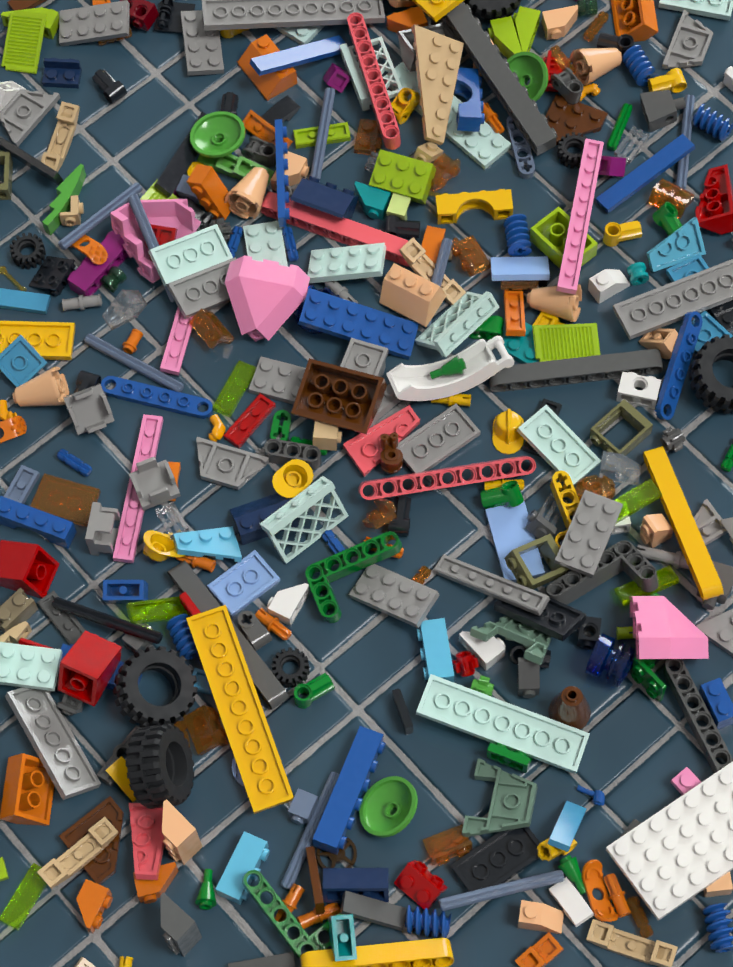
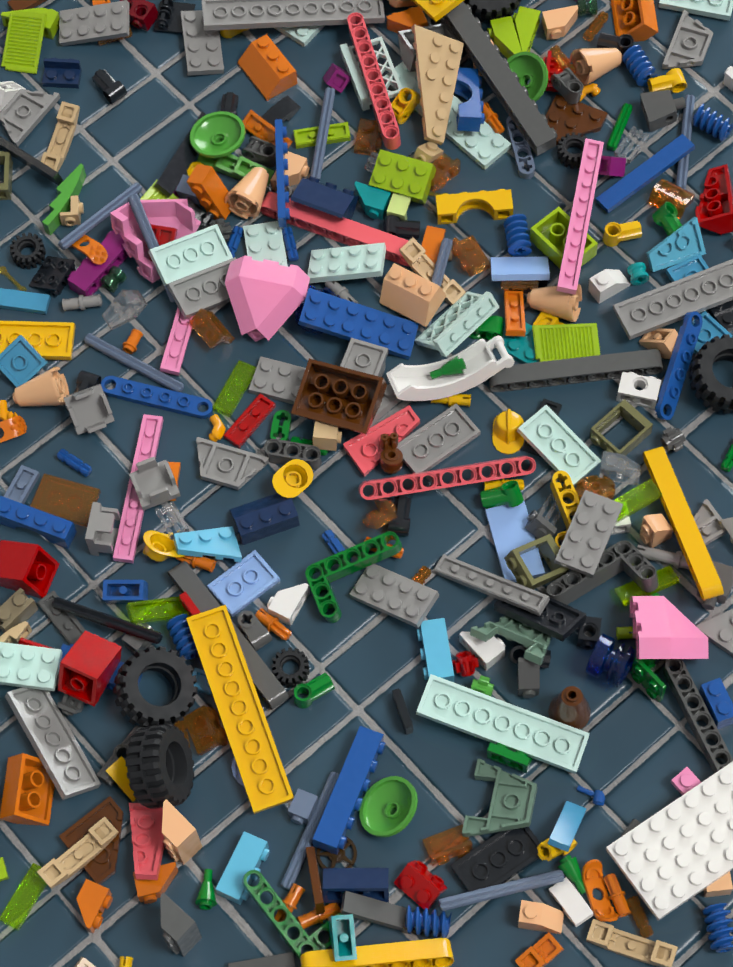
(297, 55): tile -> none
(298, 508): light aqua fence -> none

